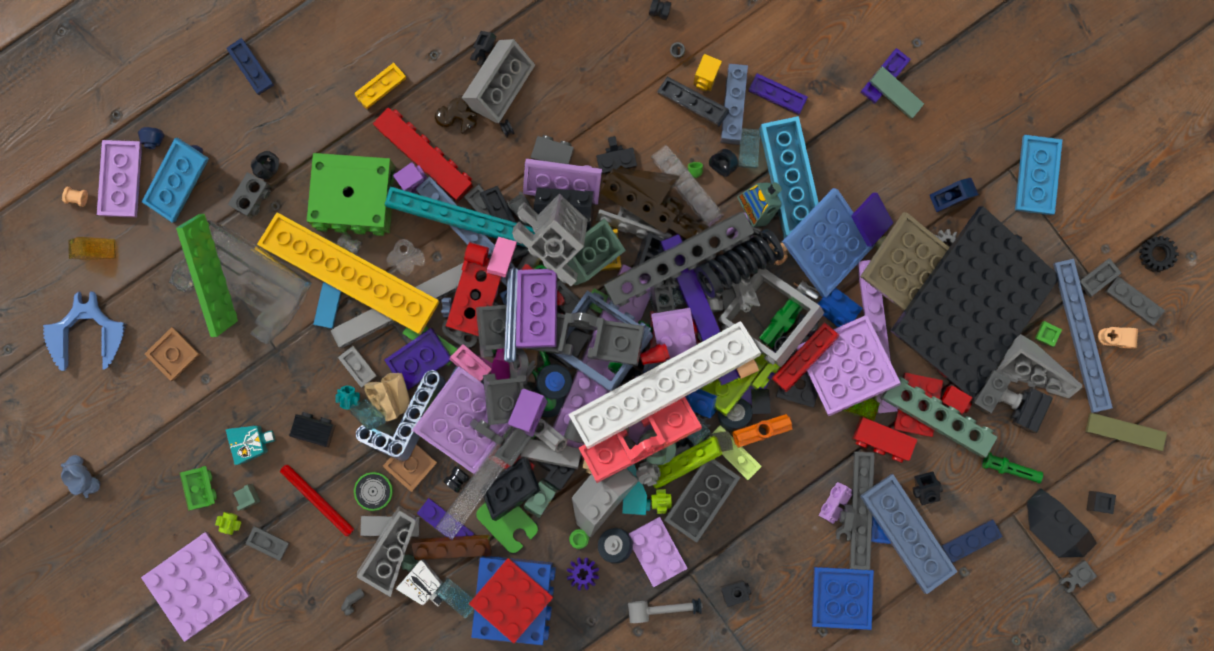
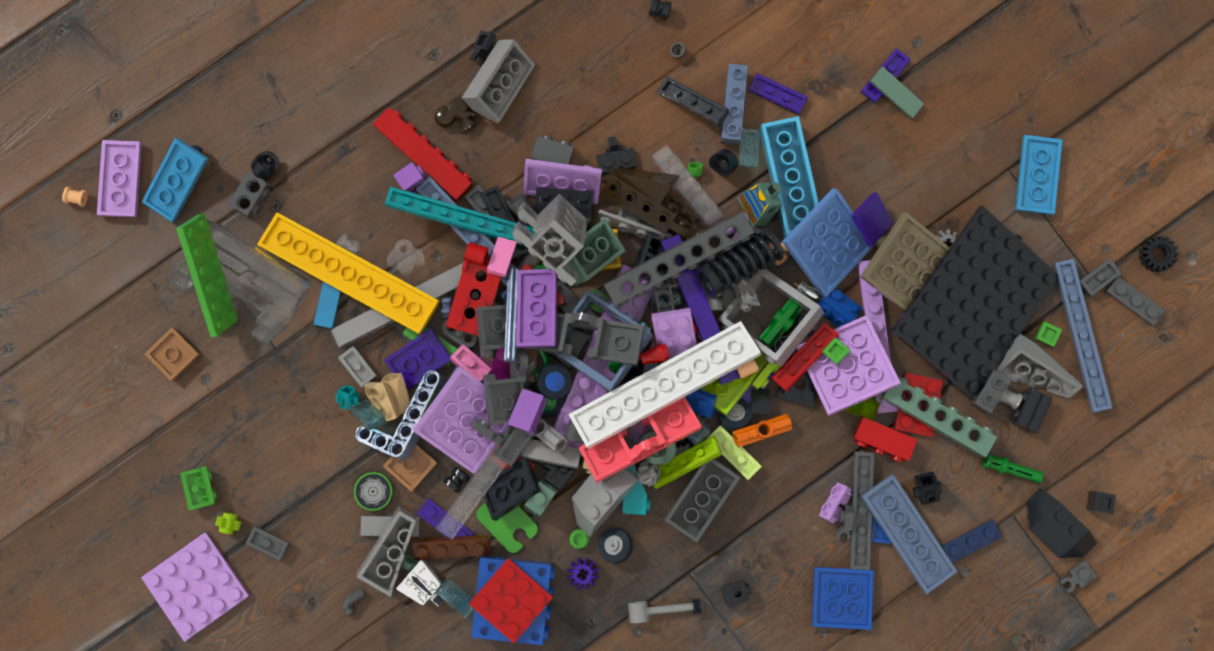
(57, 334): medium blue piece -> none
(78, 477): sand blue hair -> none
(91, 248): clear yellow slope -> none
(150, 137): dark blue cone -> none
(246, 497): sand green panel -> none
(248, 443): teal torso -> none
(250, 66): dark blue plate -> none
(312, 430): black brick -> none
(316, 500): red axle -> none
(350, 193): bright green gear -> none
(380, 86): yellow hinge -> none
(506, 128): black bush -> none
(657, 552): lavender plate -> none
(661, 501): lime gear -> none
(707, 73): yellow brick -> none
(724, 440): clear smoke tile -> none
(836, 351): none -> bright green plate
(954, 194): dark blue slope -> none
(956, 399): red brick -> none
(1120, 337): light nougat piece -> none
(1126, 432): olive tile -> none

